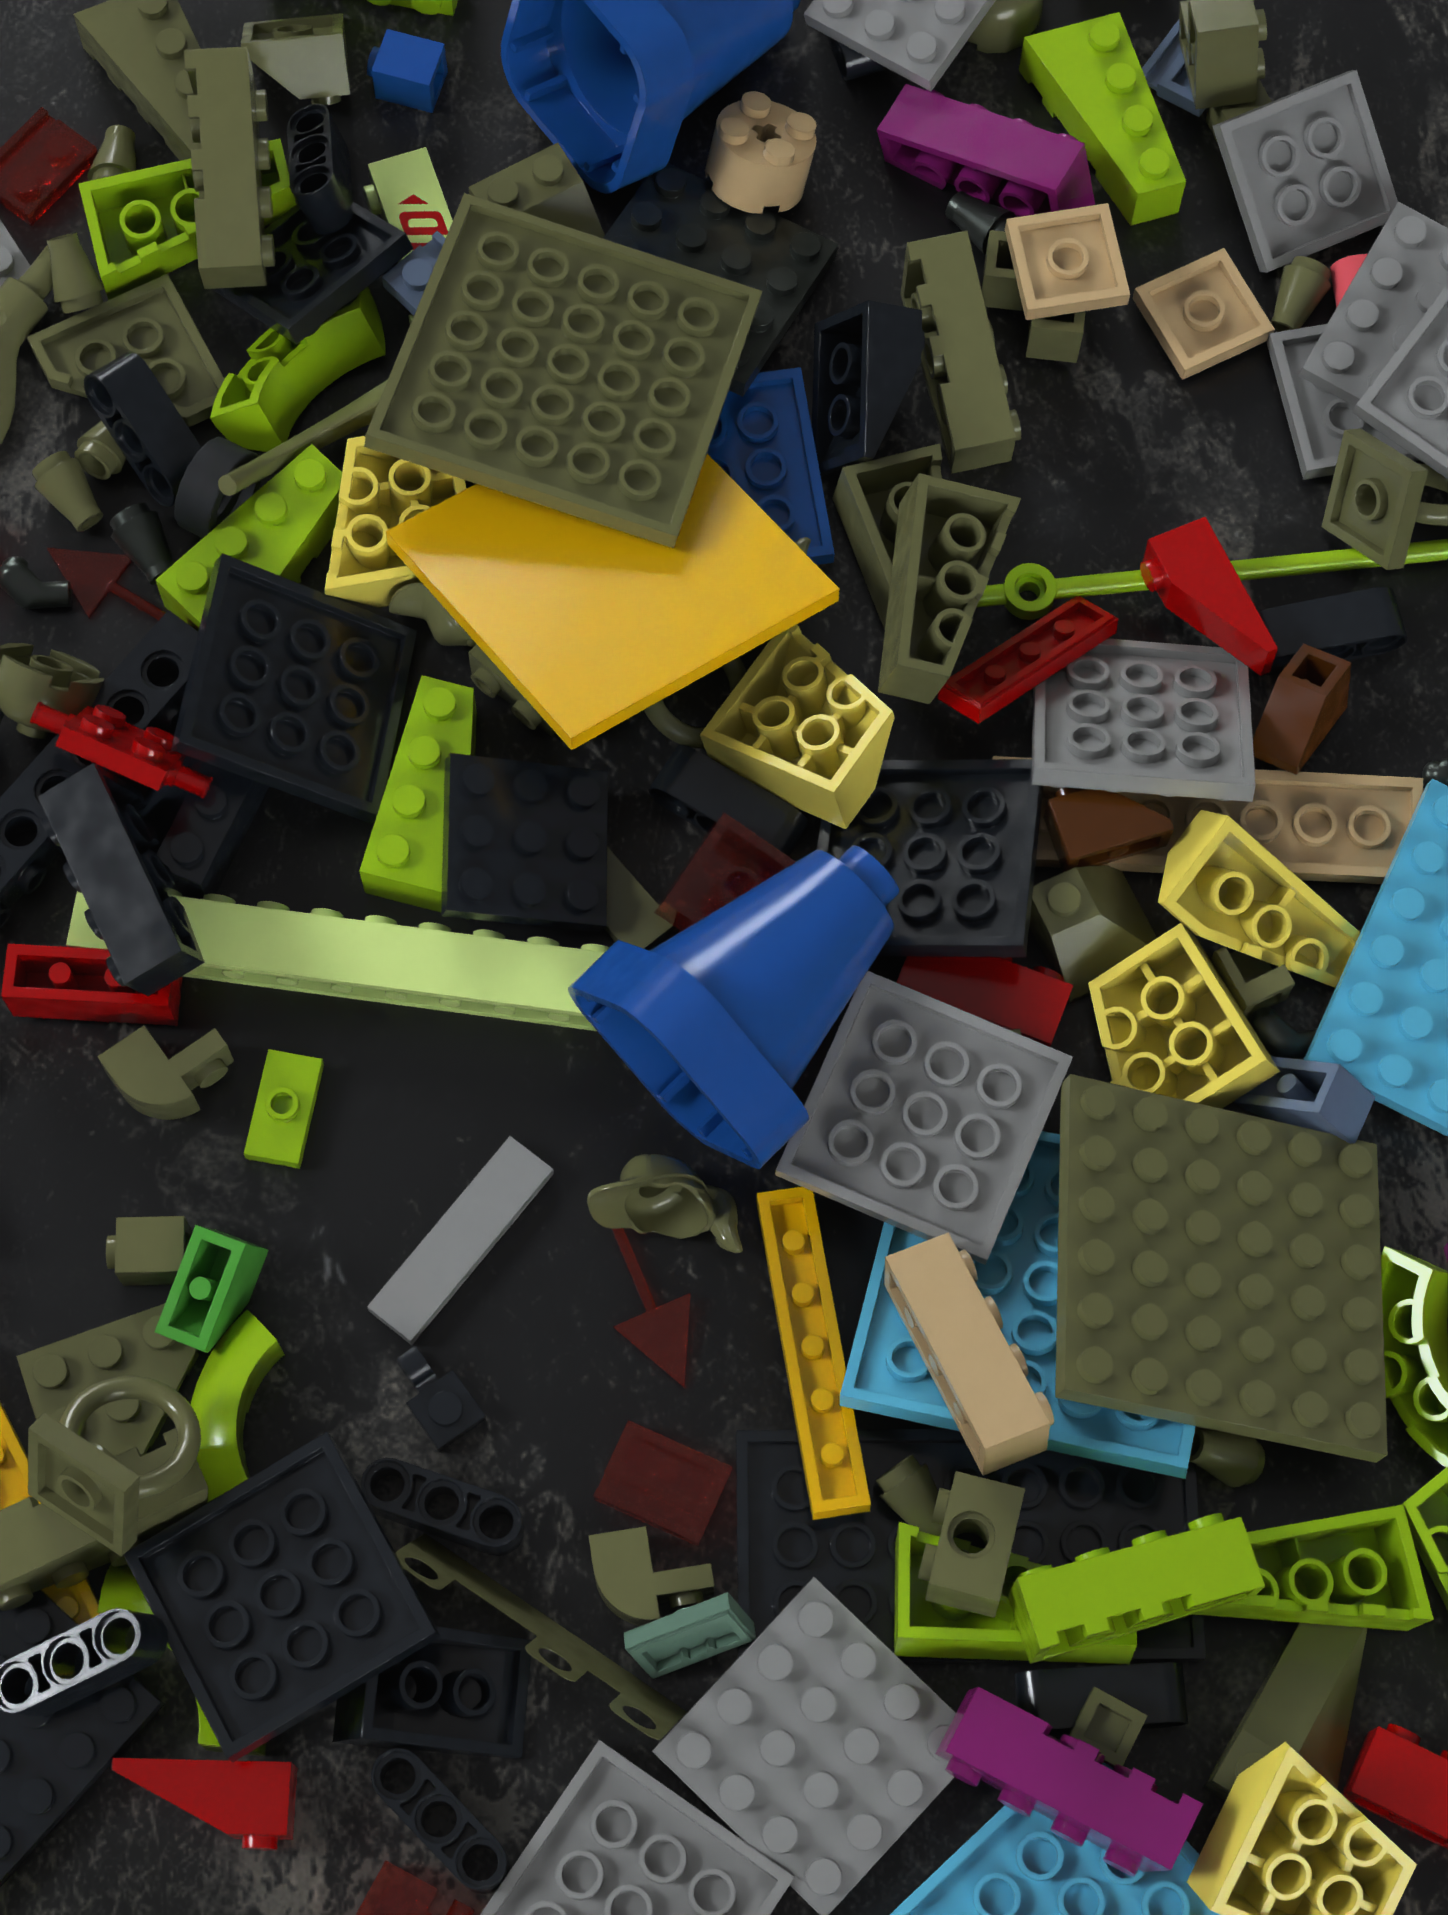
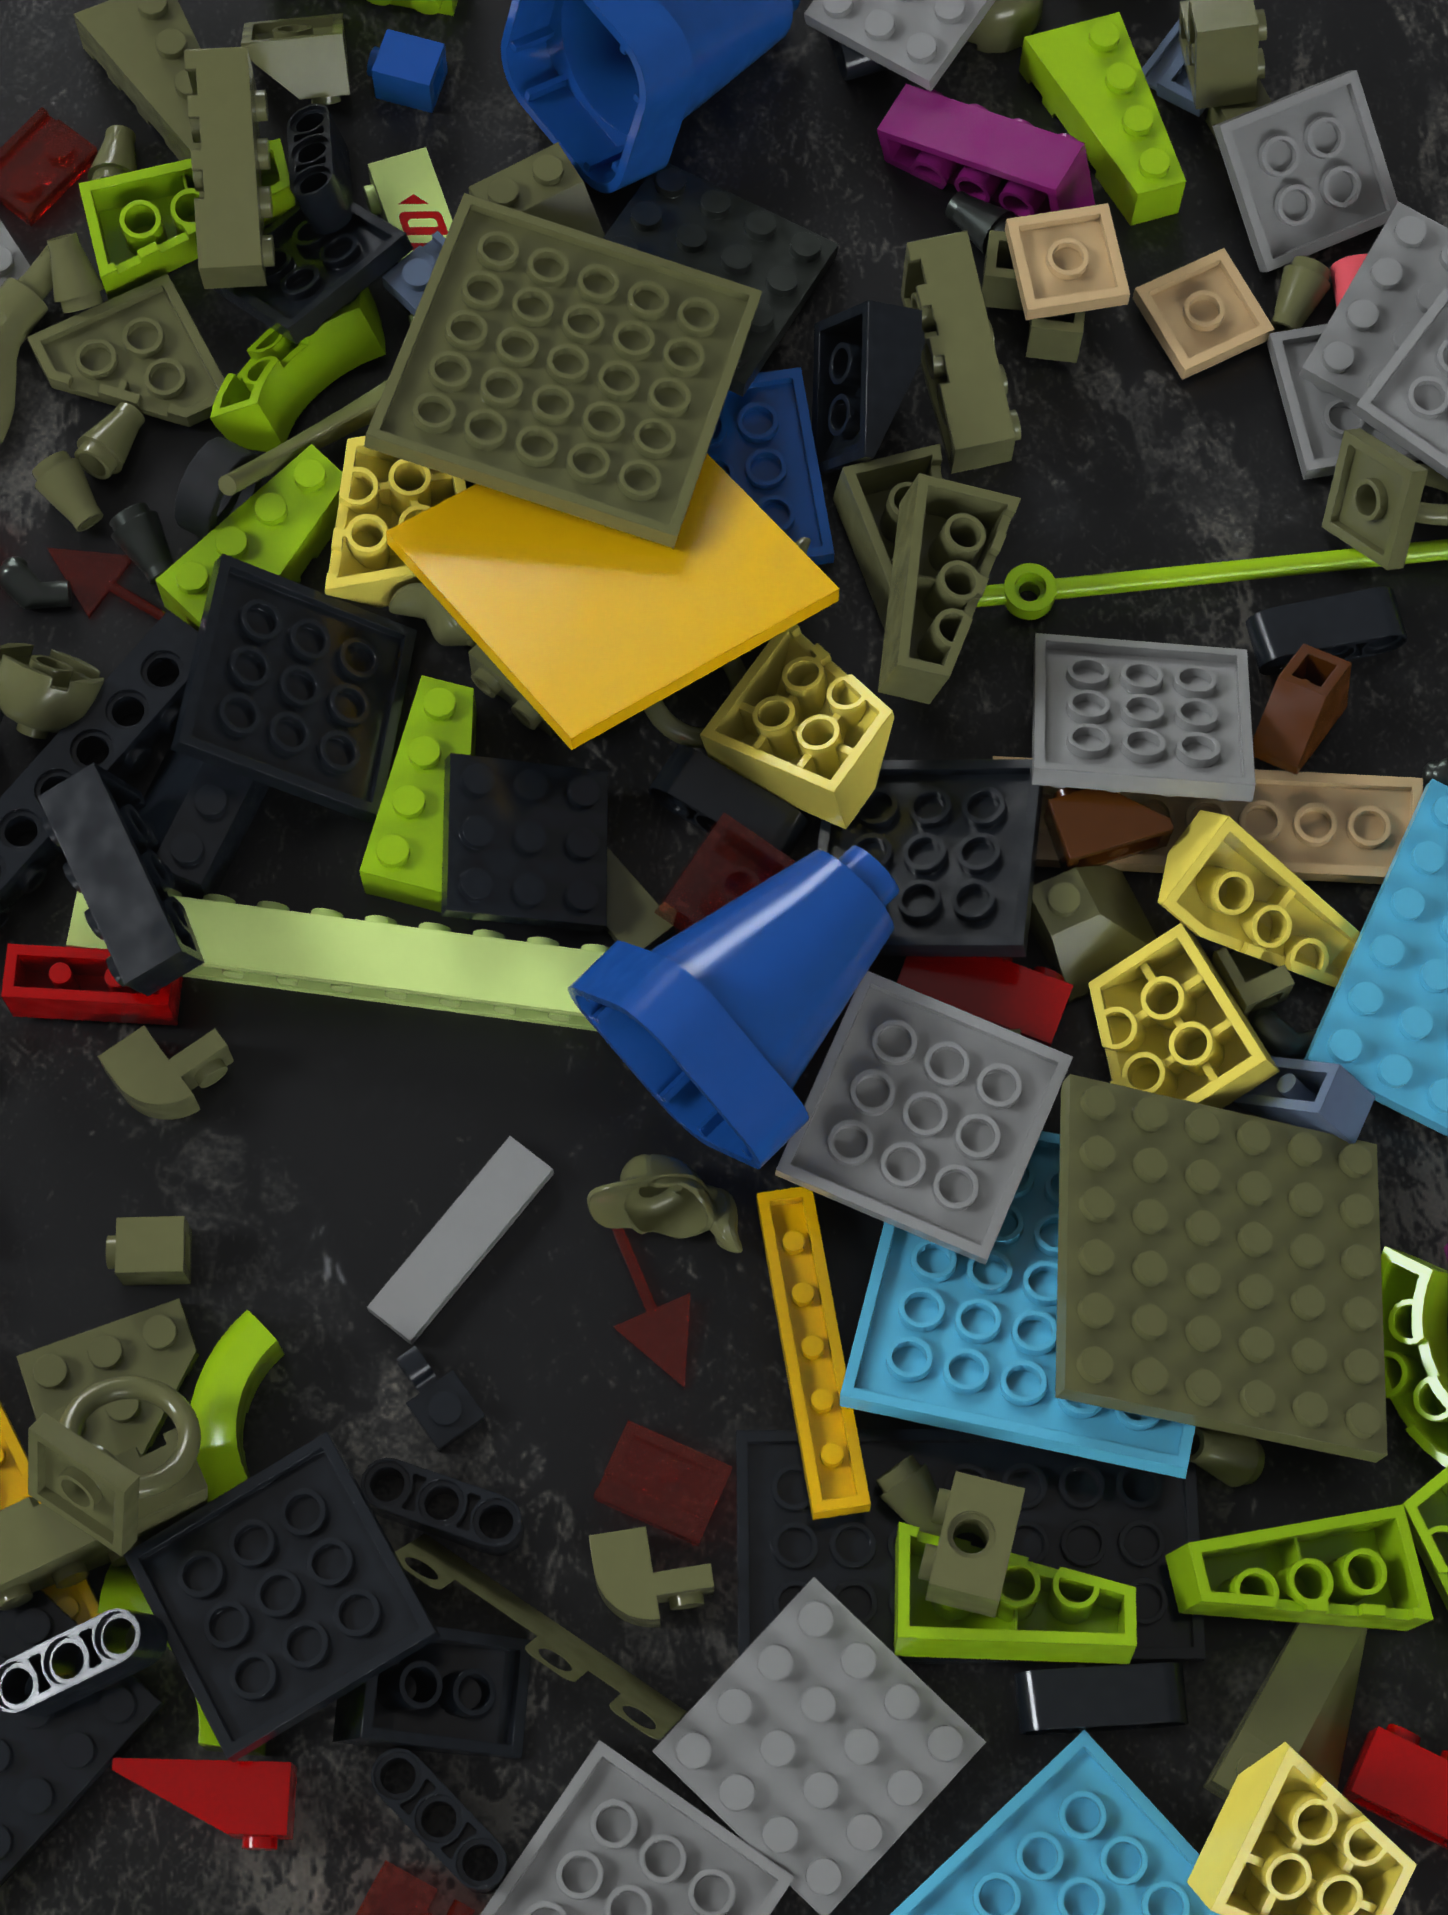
(109, 741): red plate -> none
(143, 424): black beam -> none
(210, 1288): bright green slope -> none
(284, 1109): lime plate -> none
(689, 1635): sand green plate -> none
(760, 154): tan brick -> none
(967, 1353): tan brick -> none
(1028, 659): red tile -> none
(1066, 1784): magenta wedge -> none
(1108, 1726): olive plate -> none
(1134, 1586): lime wedge -> none
(1206, 592): red slope -> none

